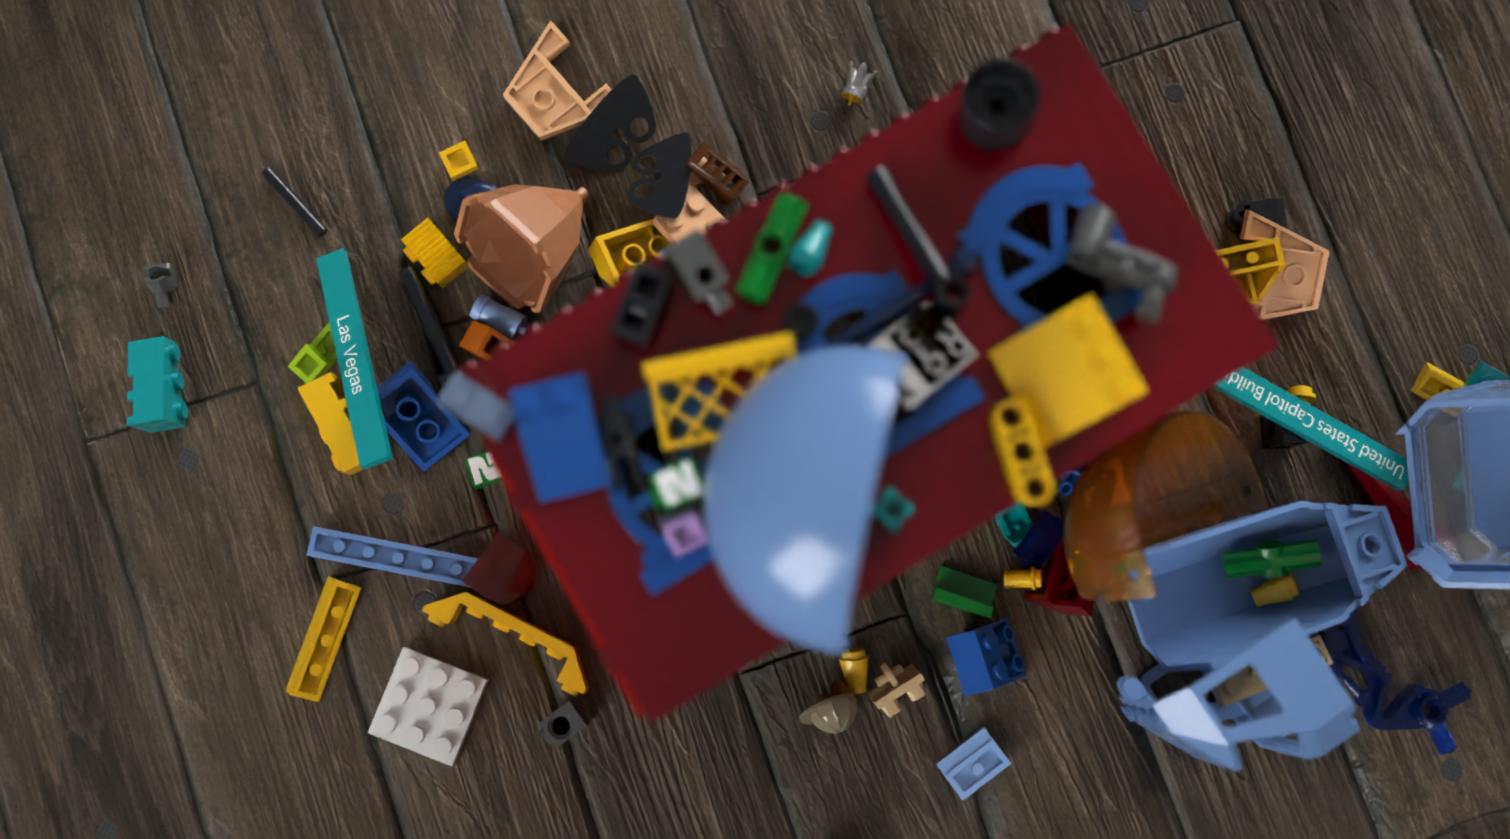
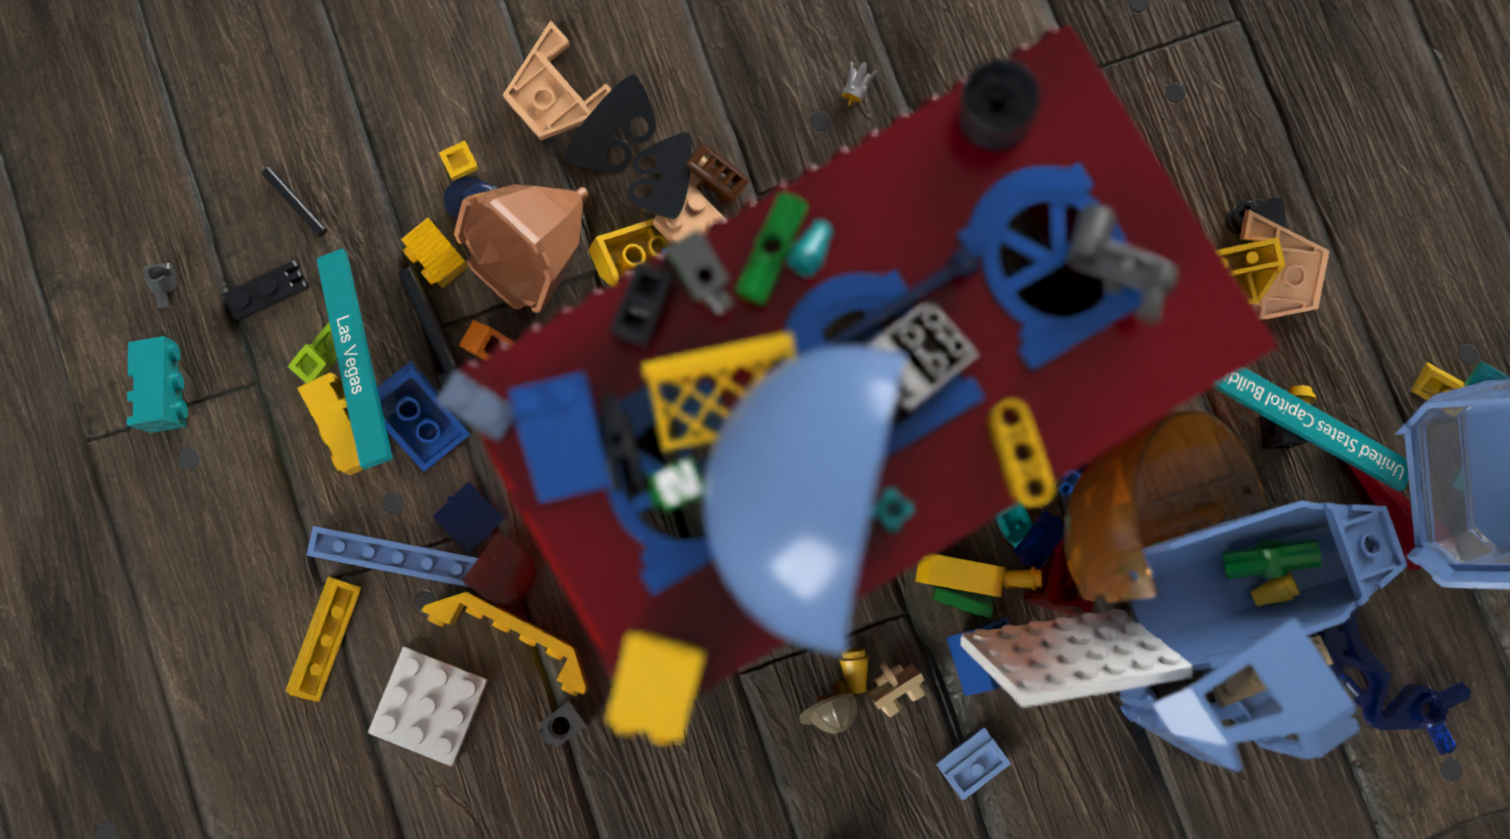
(265, 291): none -> black hinge
(468, 517): none -> clear blue piece
(482, 471): brick -> none
(501, 318): light blue piece -> none
(654, 687): none -> yellow slope
(683, 530): lavender slope -> none
(801, 321): black plate -> none
(920, 247): black piece -> none
(961, 575): none -> yellow beam
(1068, 370): yellow slope -> none
(1074, 657): none -> white plate

